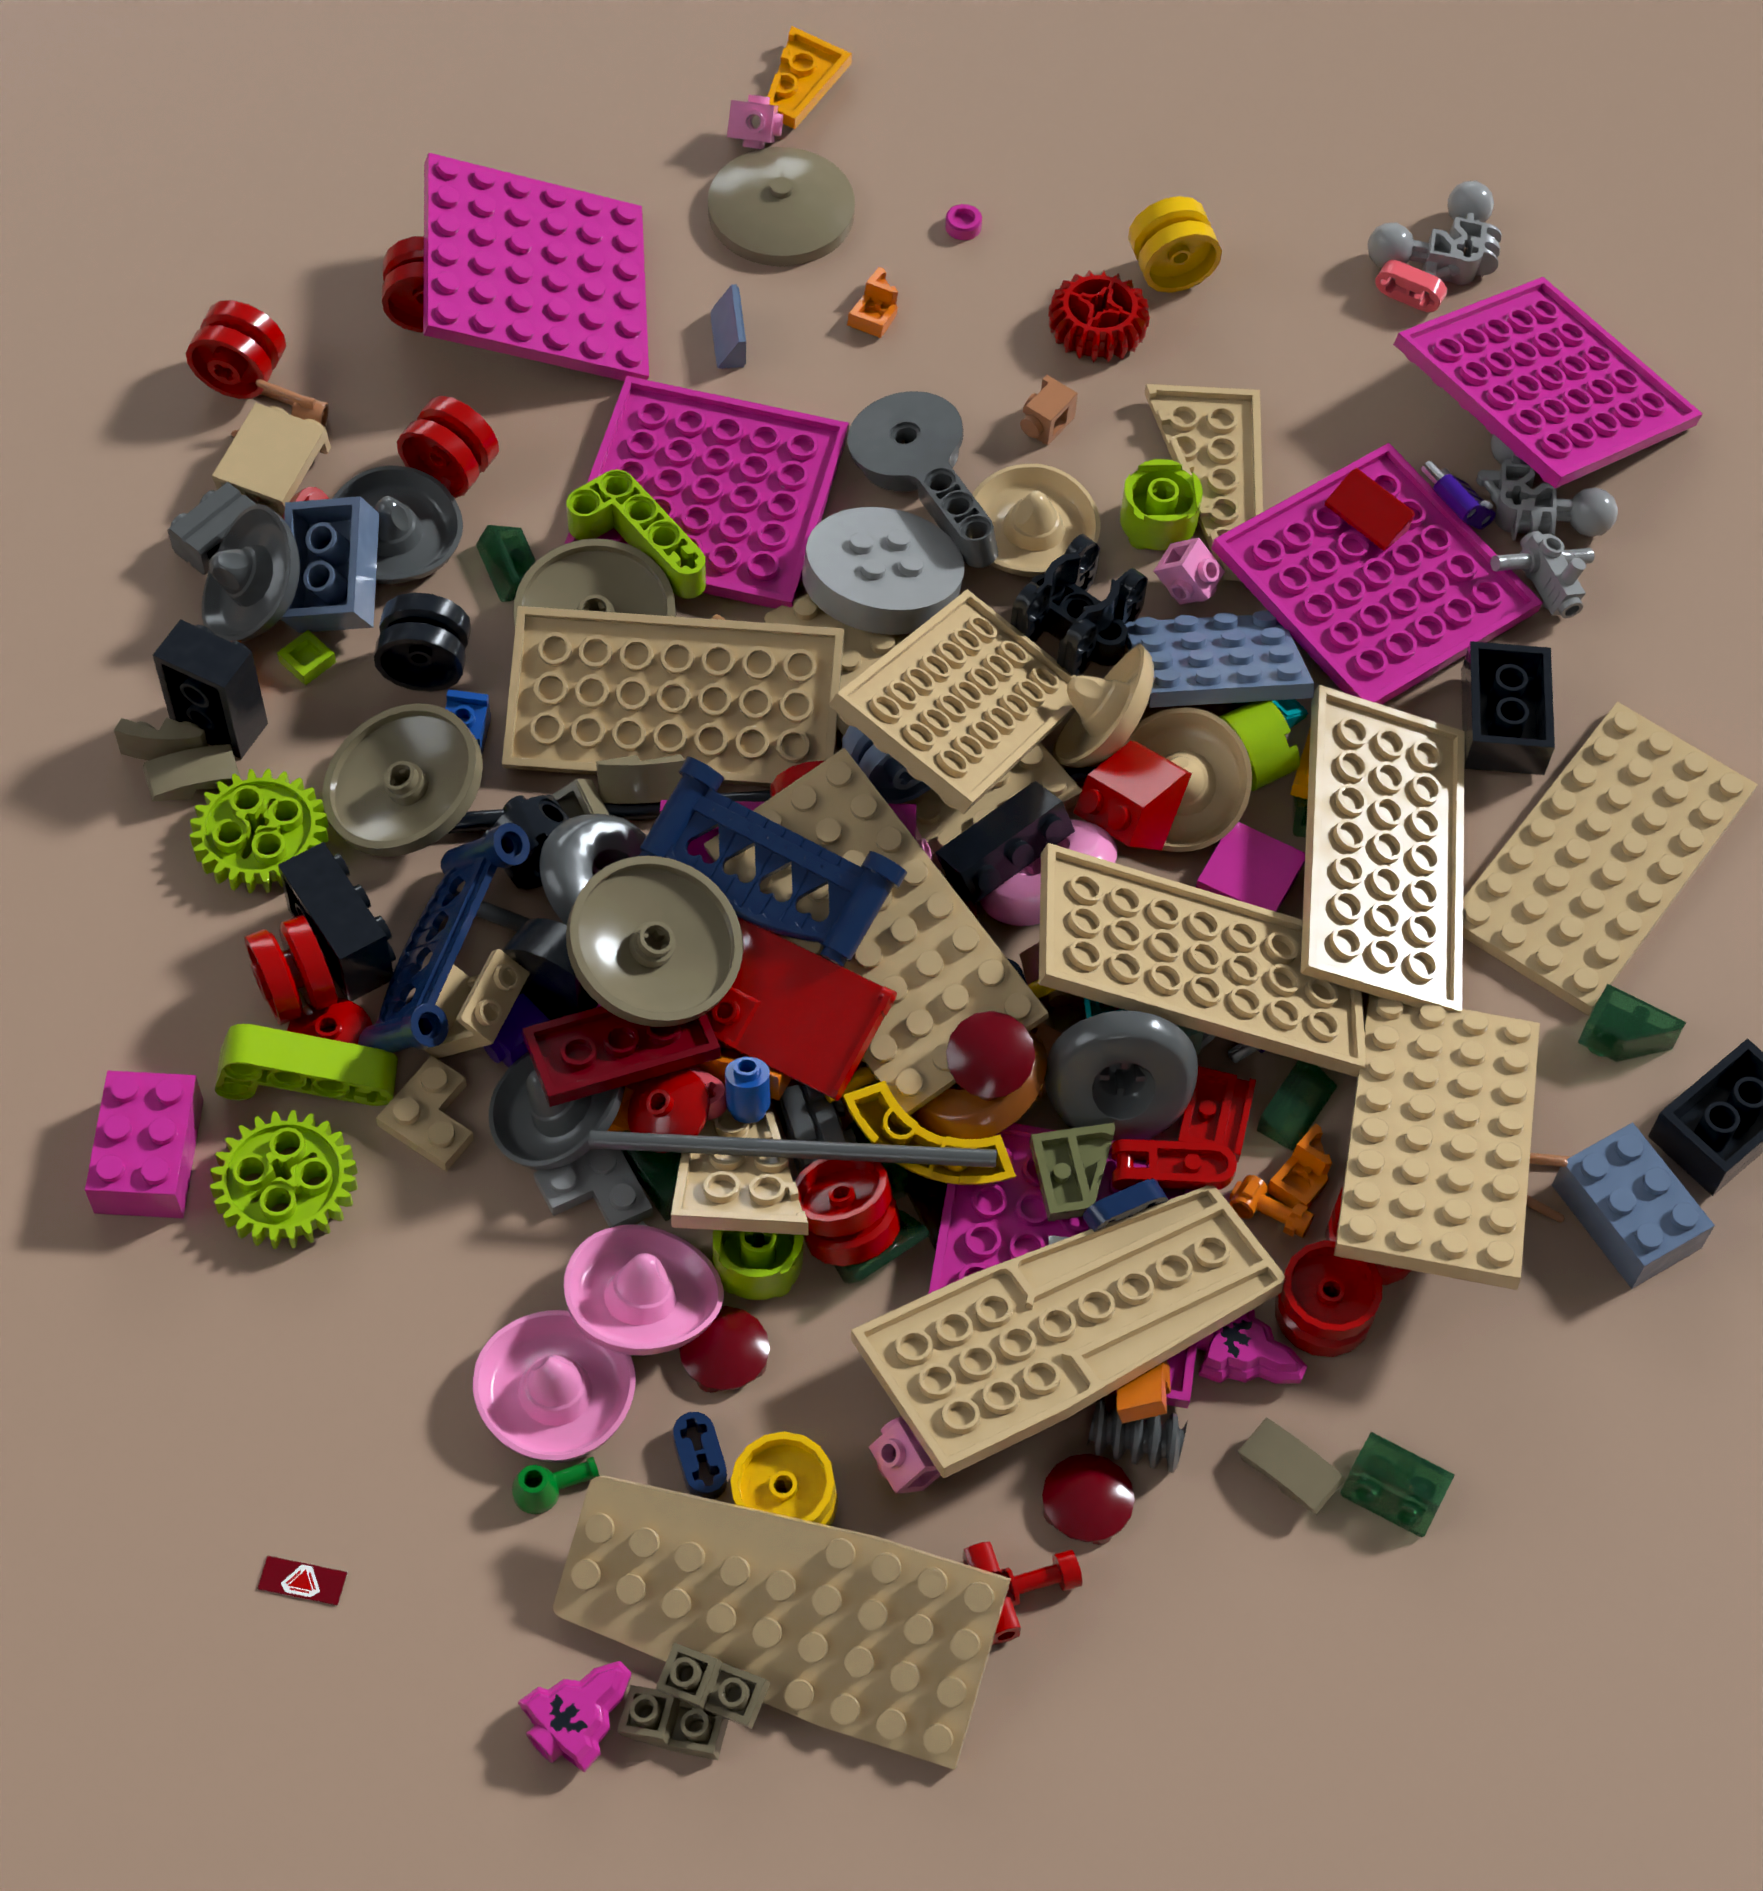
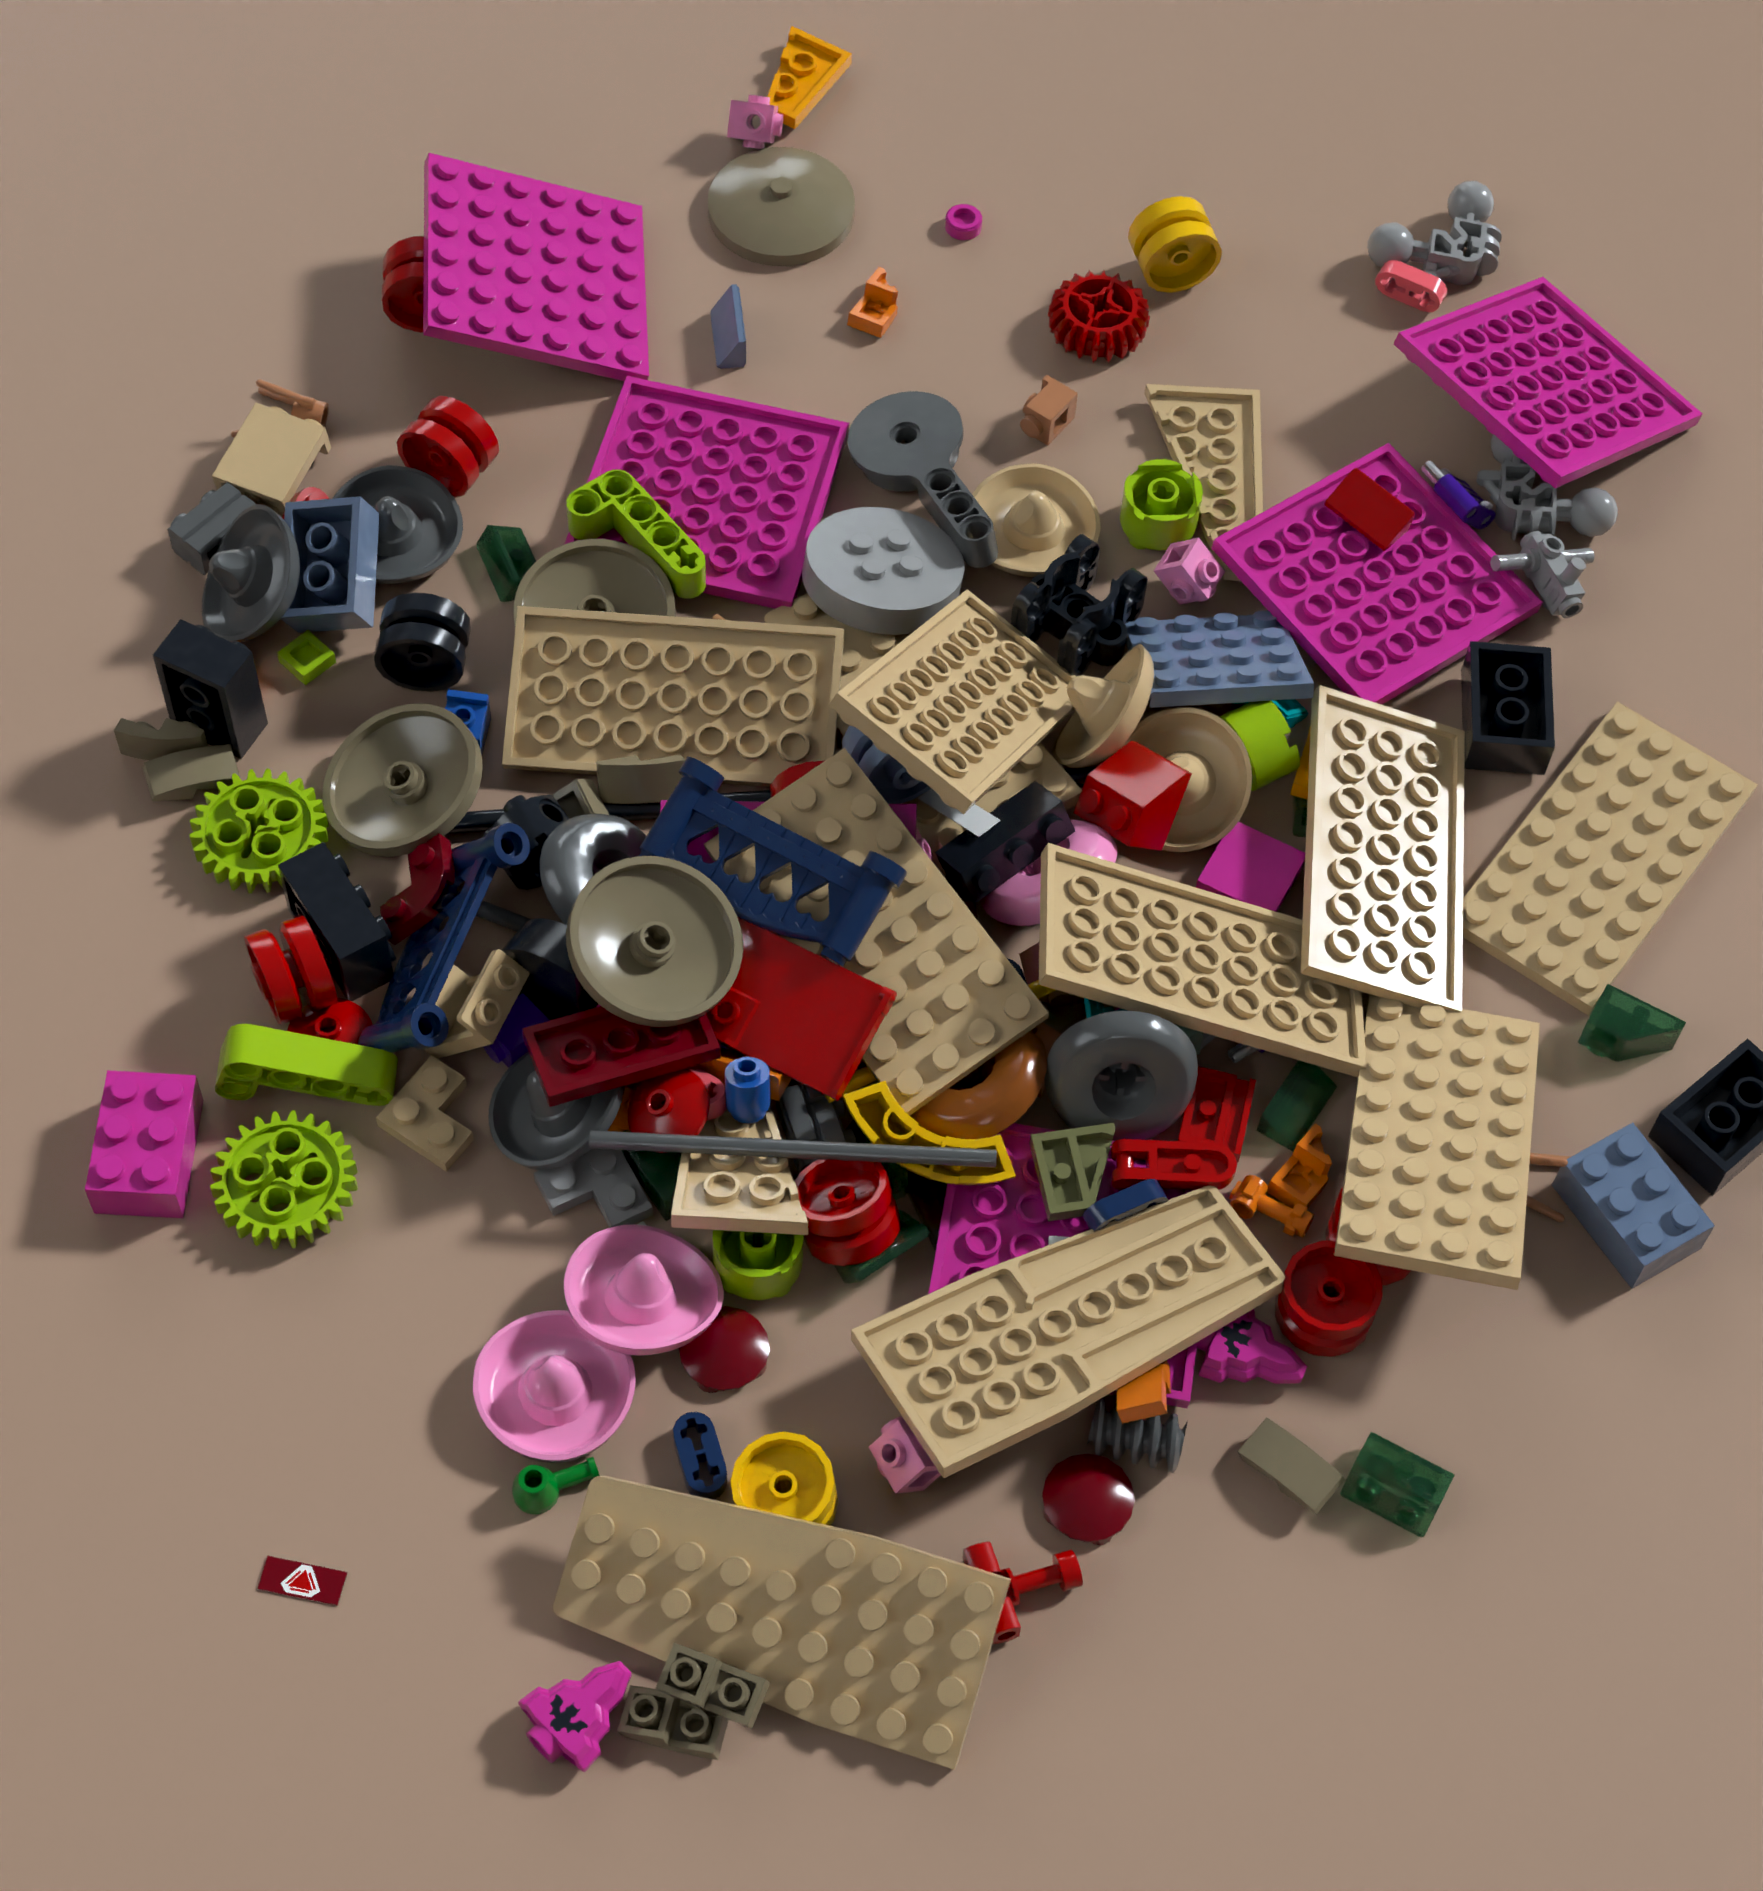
(235, 349): red wheel -> none
(430, 869): none -> dark red plate
(975, 819): none -> white sticker
(990, 1055): dark red dish -> none

